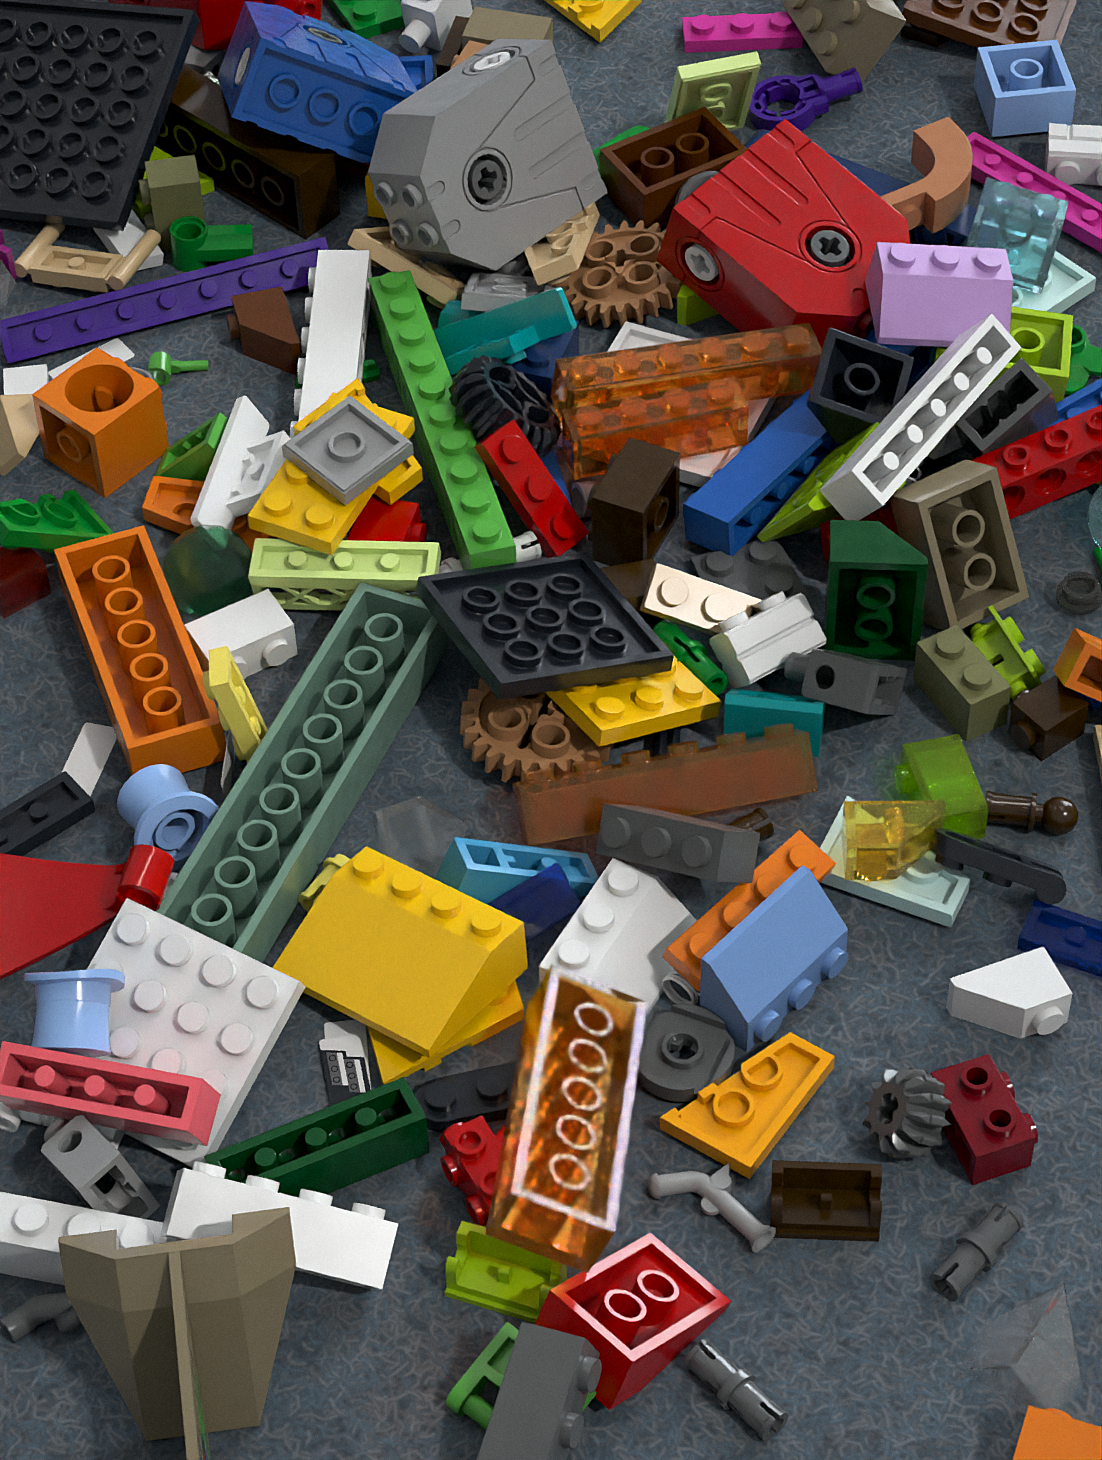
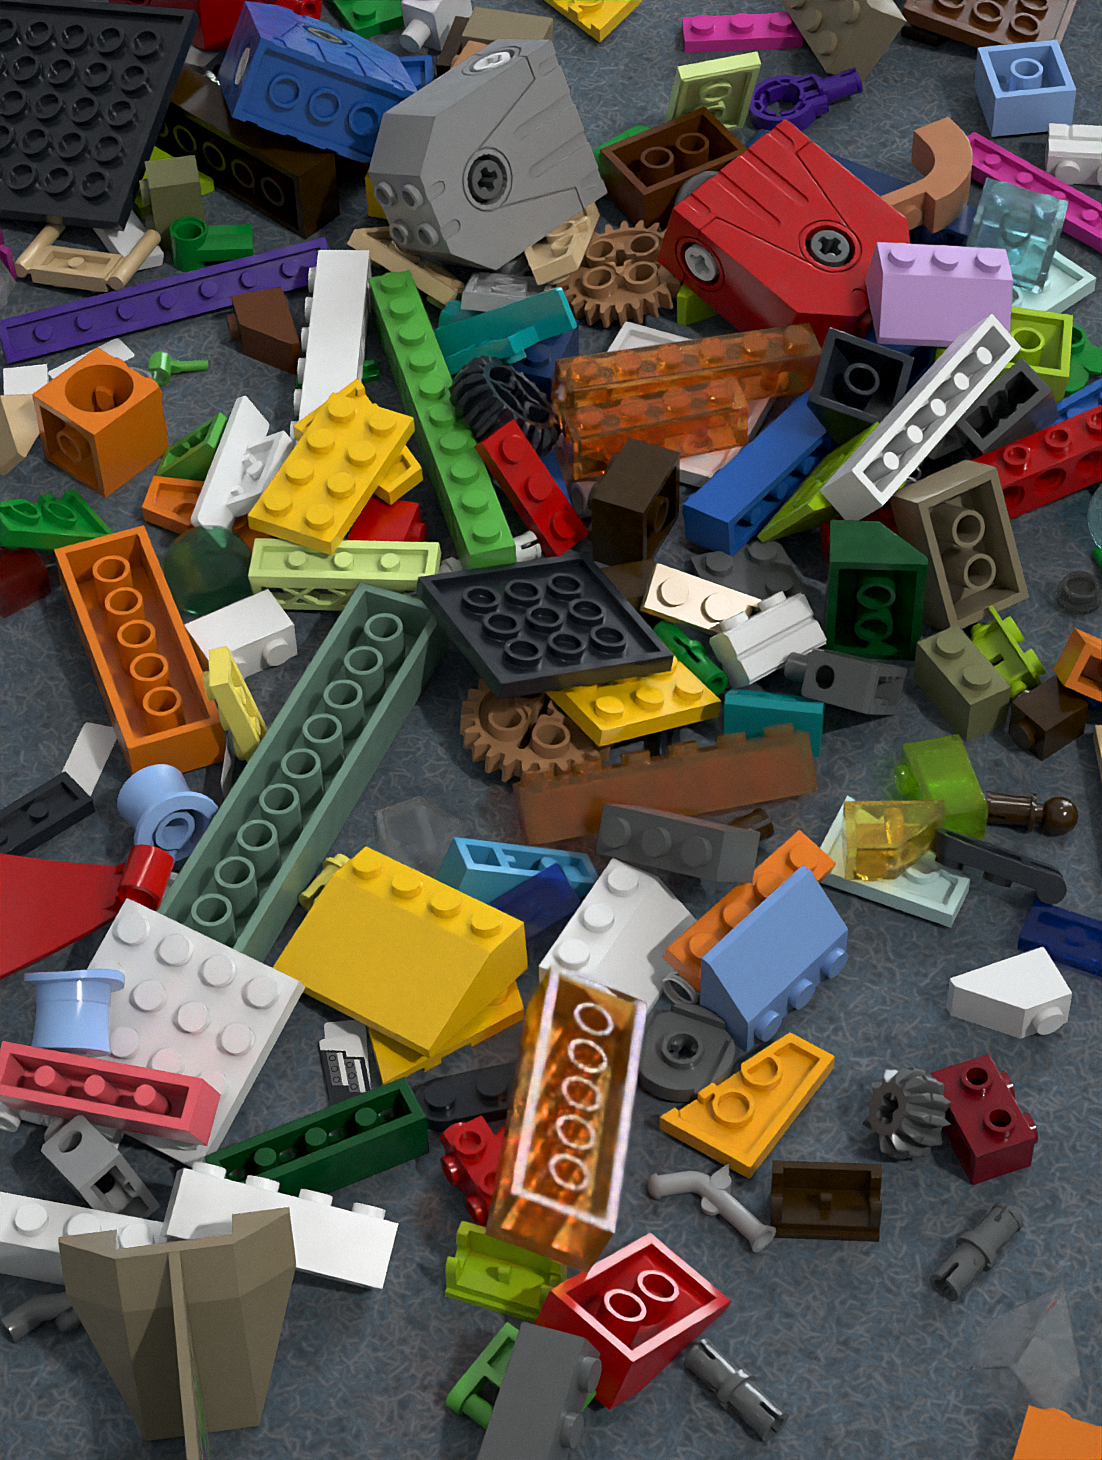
(347, 450): light grey tile -> none

